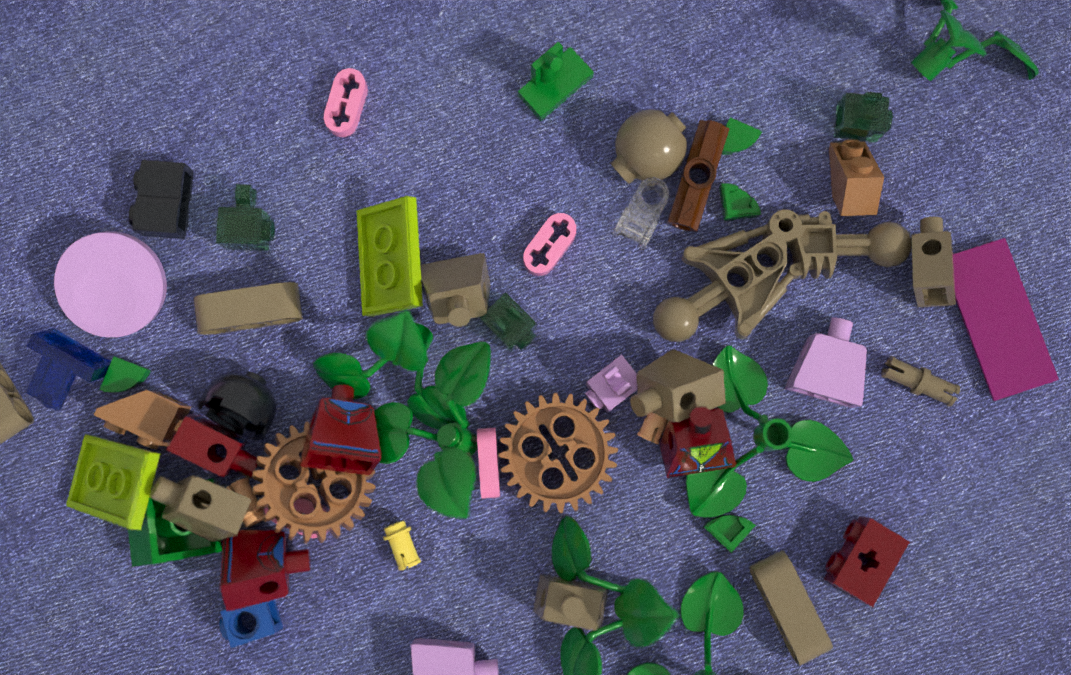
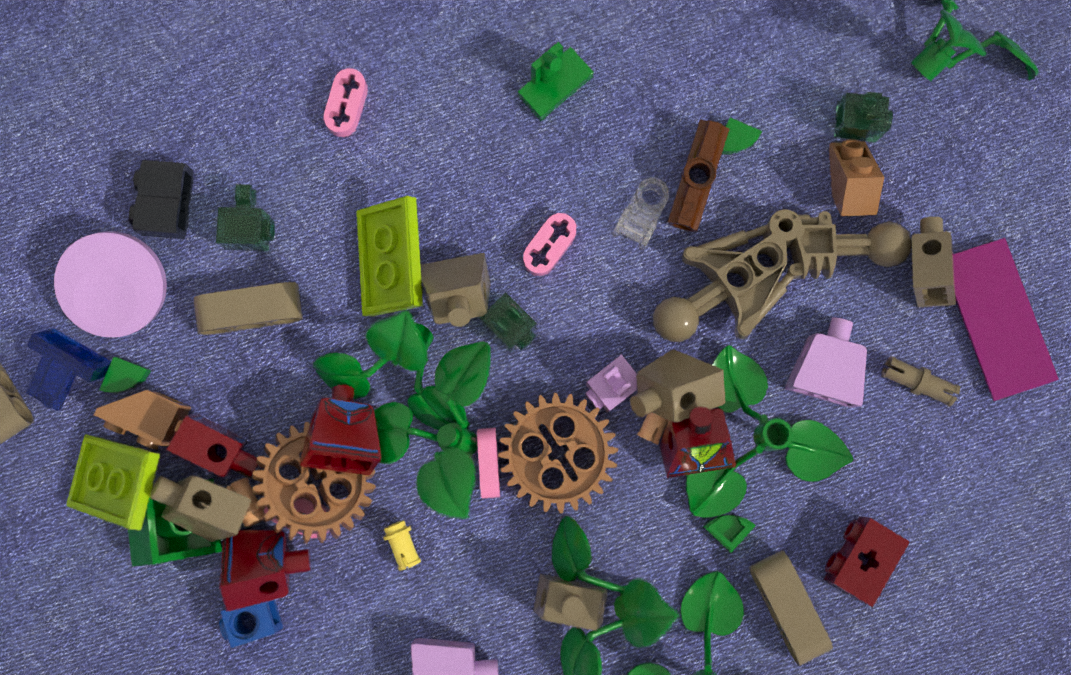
(240, 403): black cylinder -> none
(649, 146): dark tan brick -> none
(737, 203): green tile -> none

